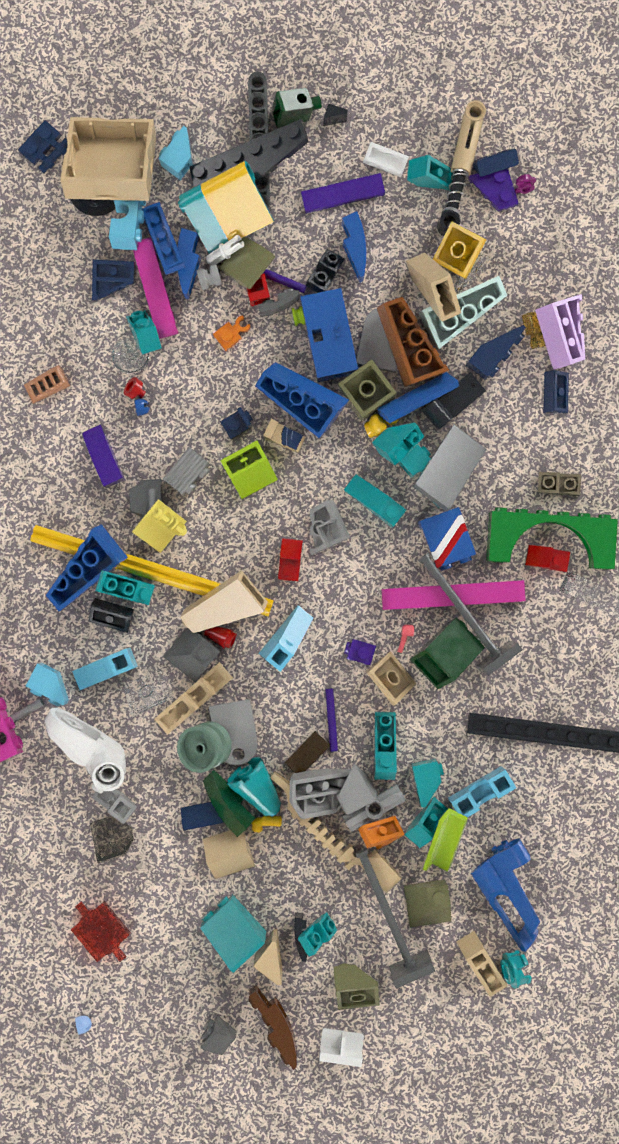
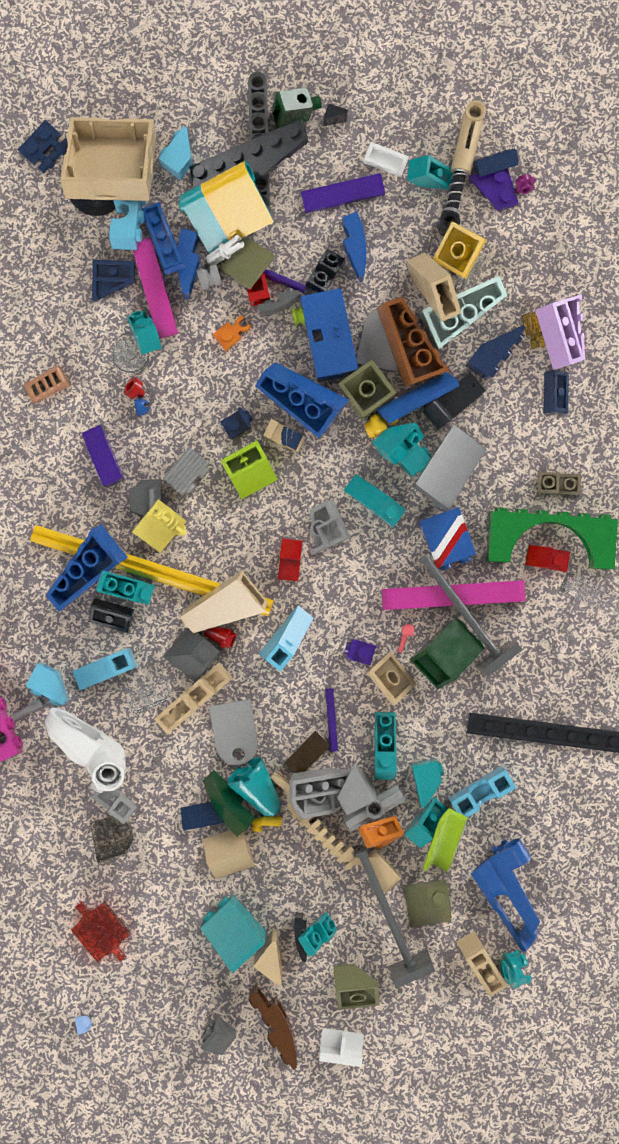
(204, 746): sand green wheel -> none

